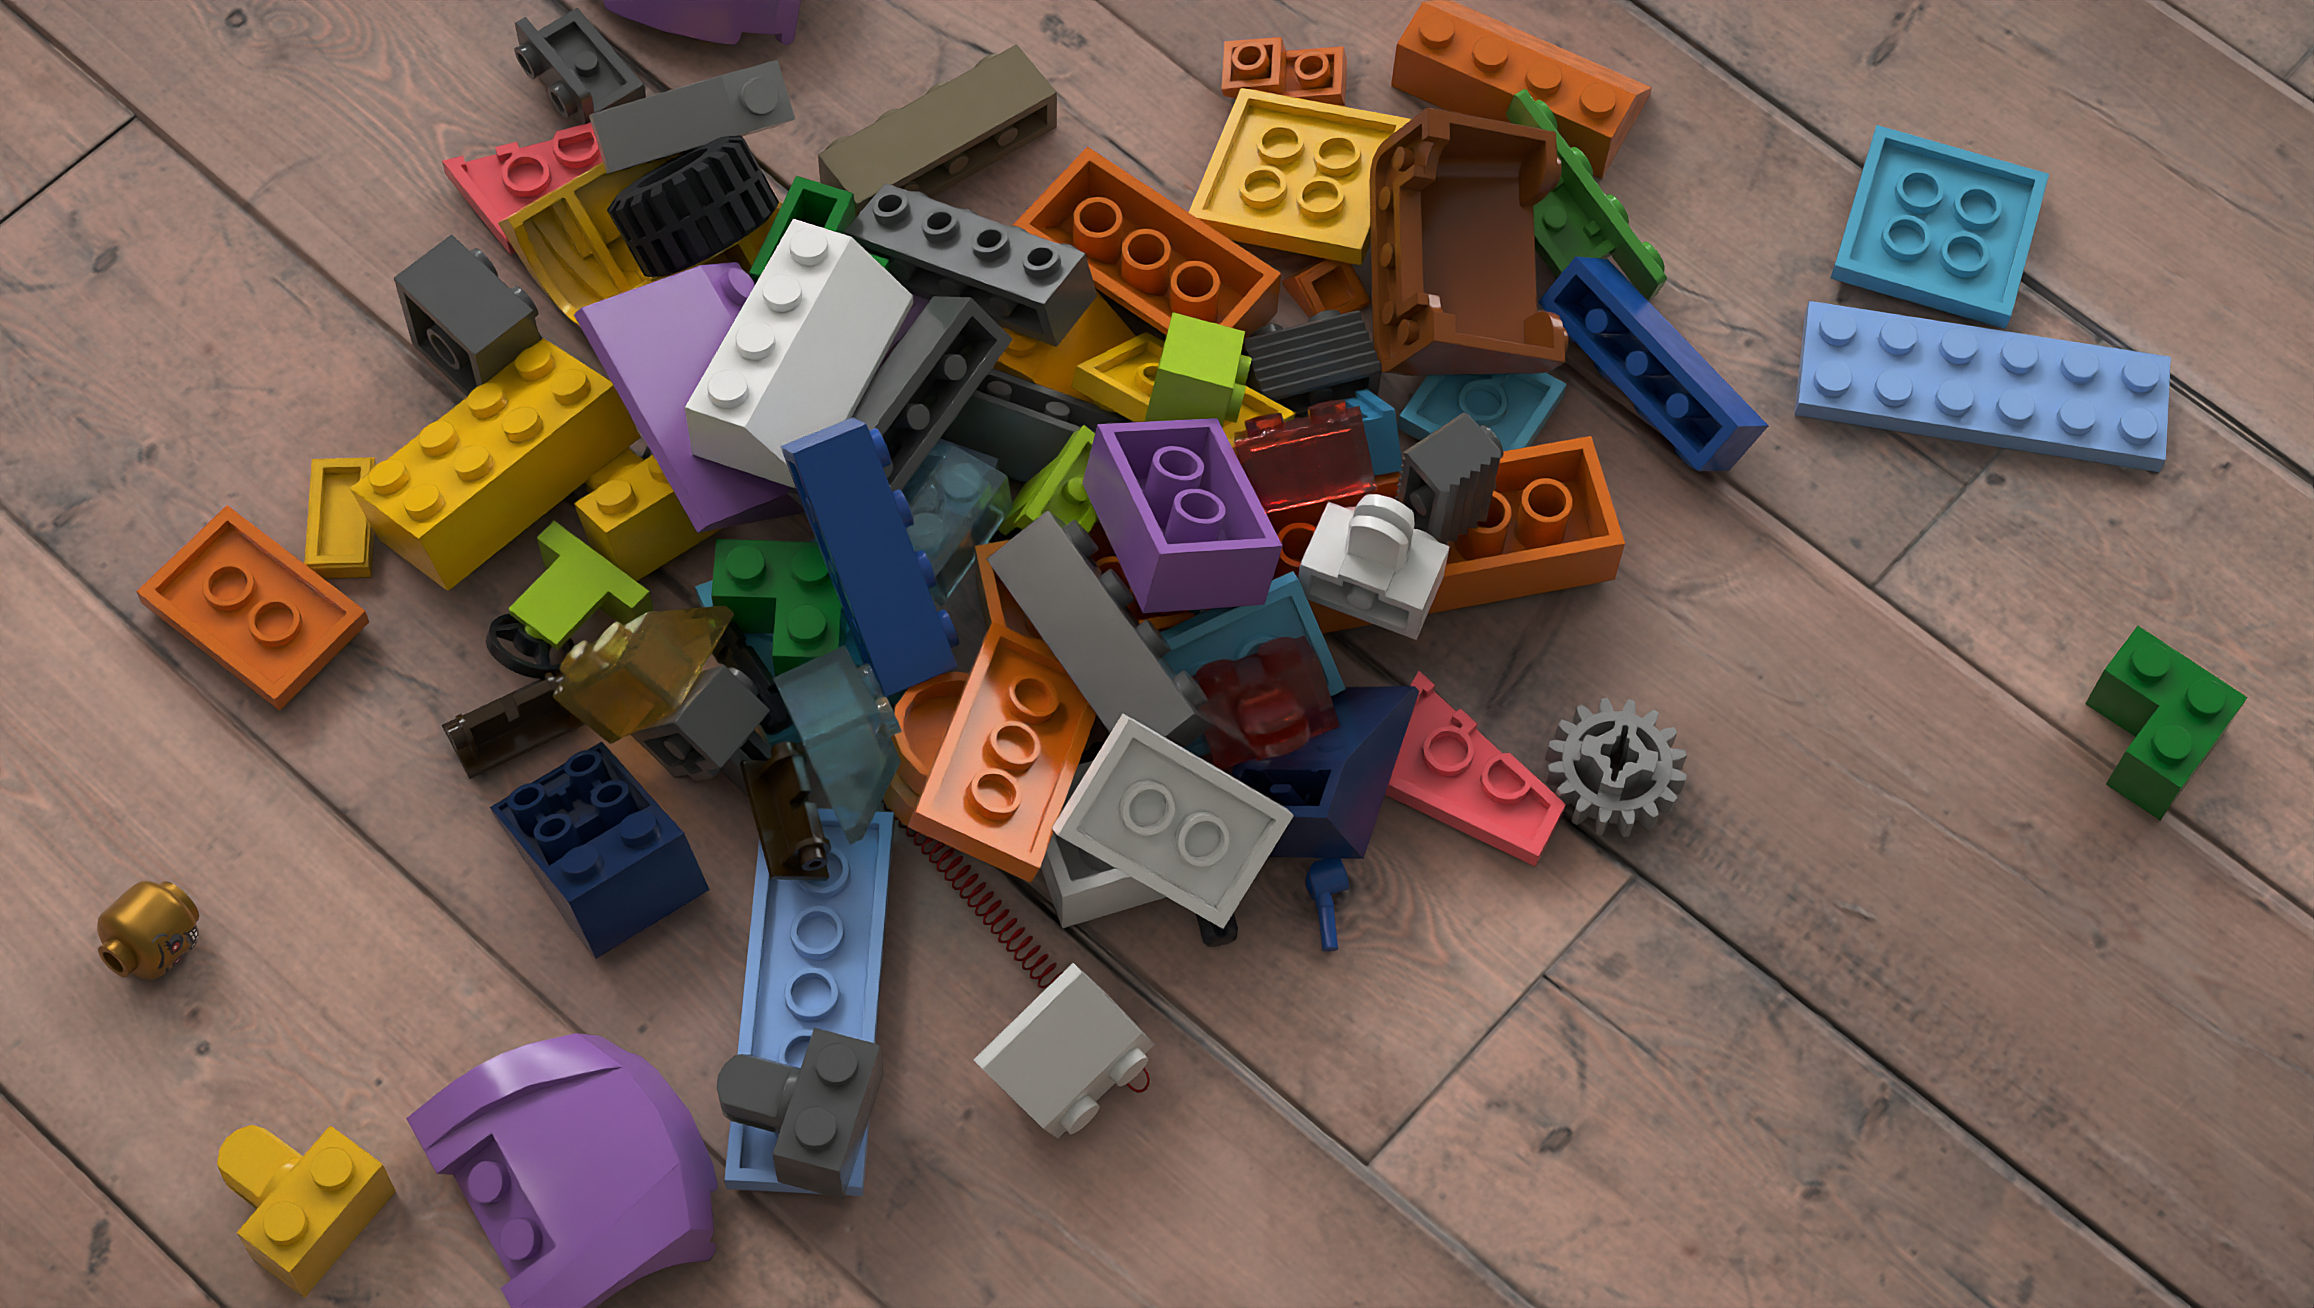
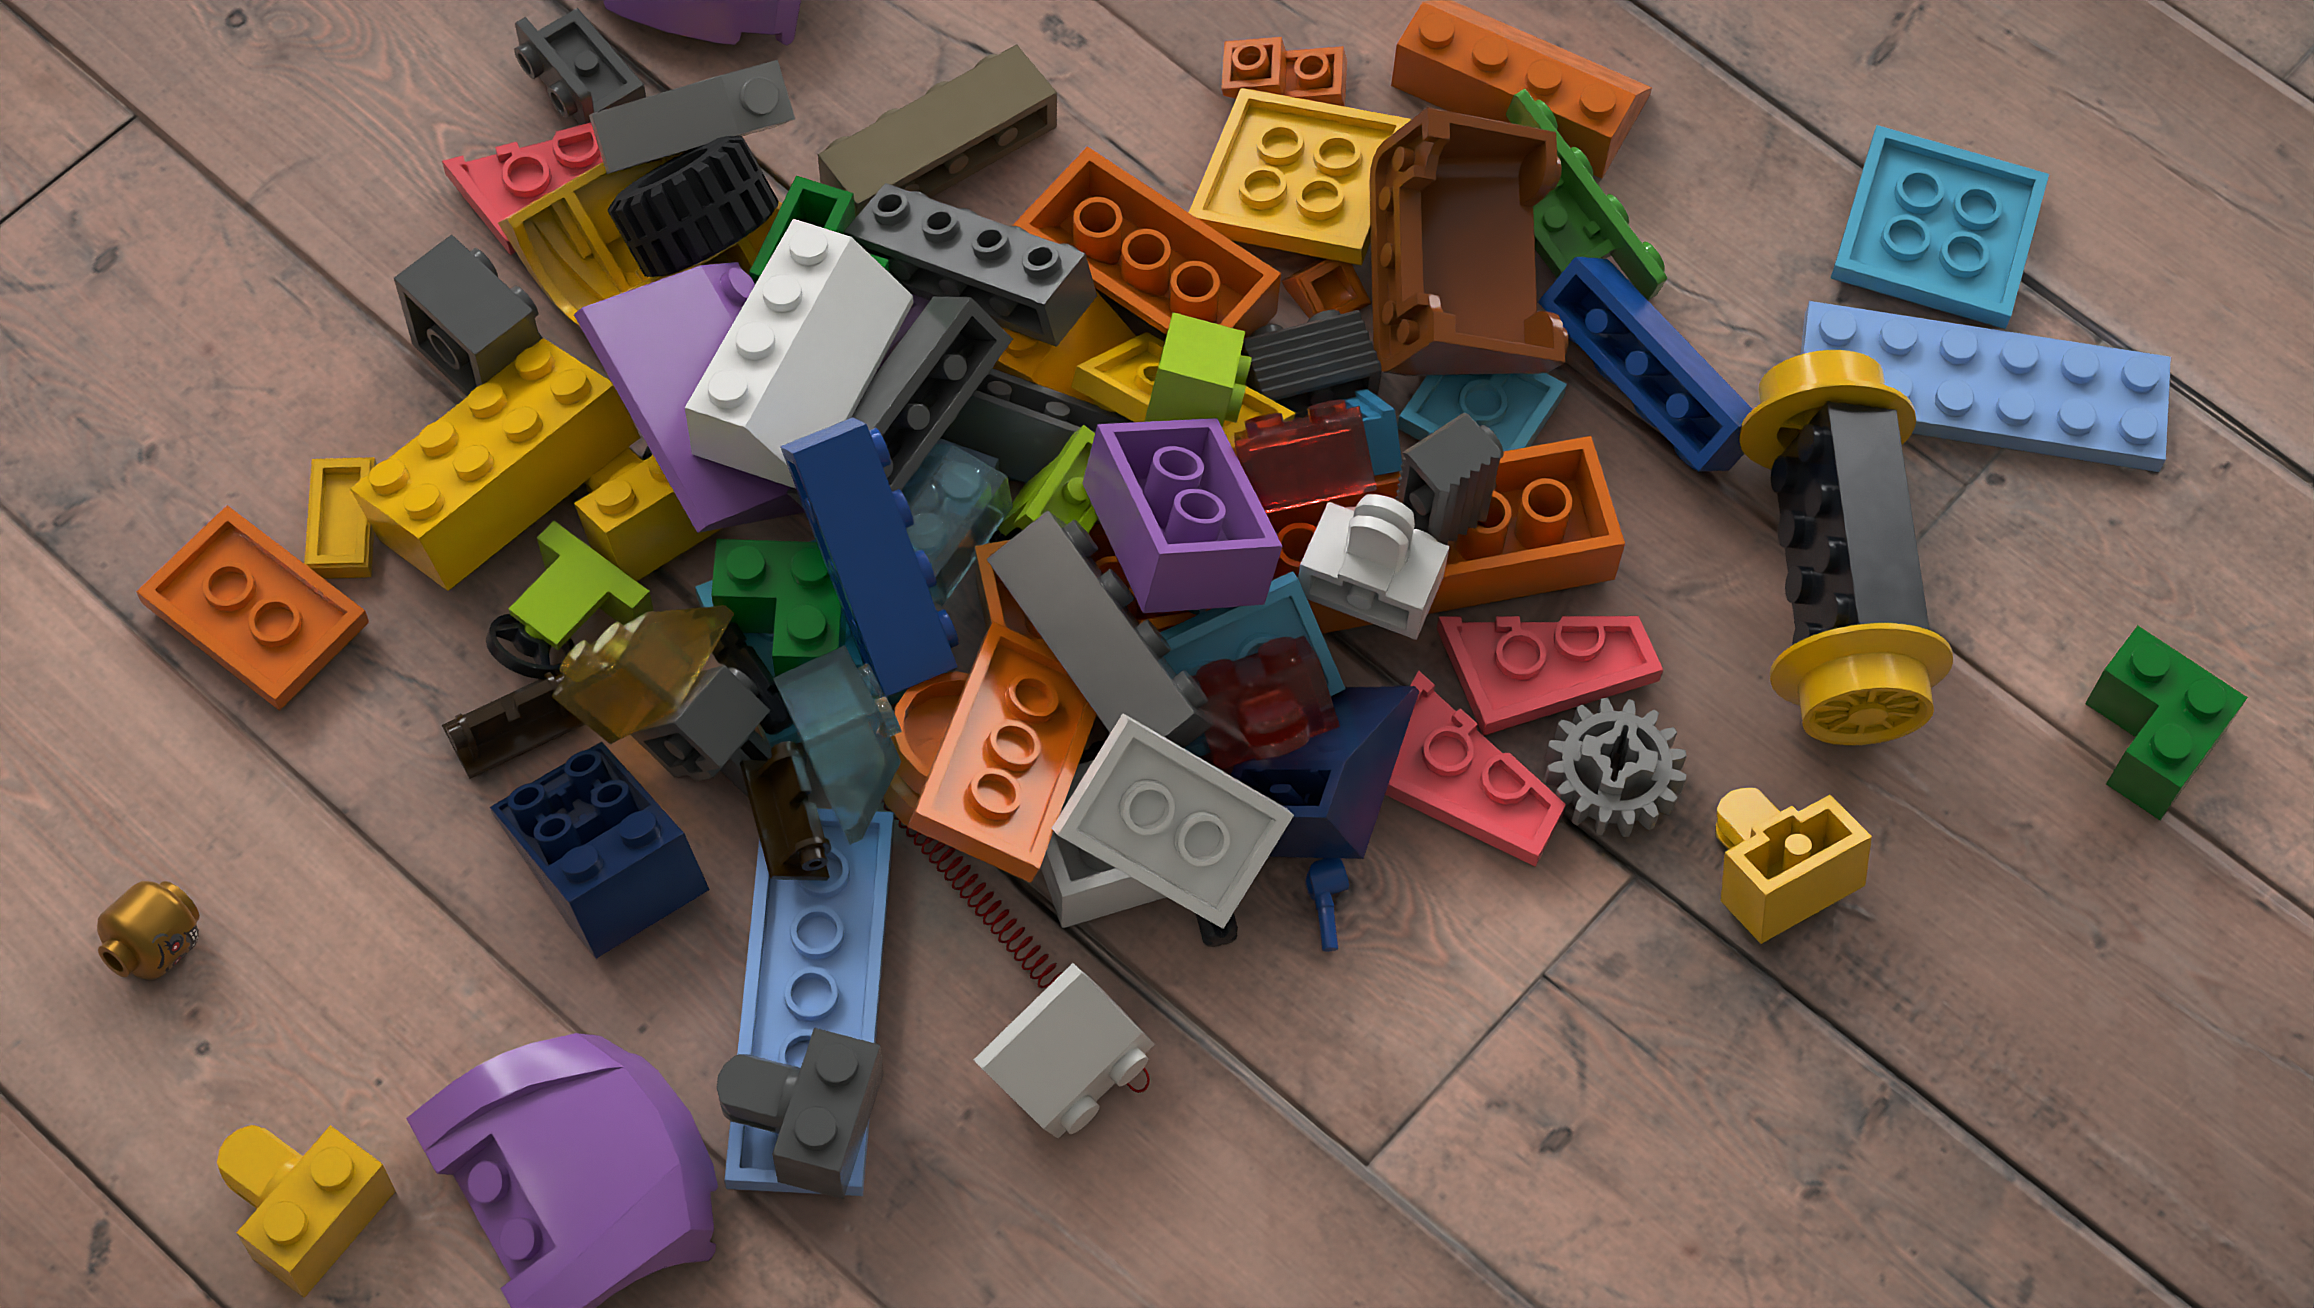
(1543, 668): none -> coral wing
(1787, 860): none -> yellow brick
(1851, 552): none -> brick

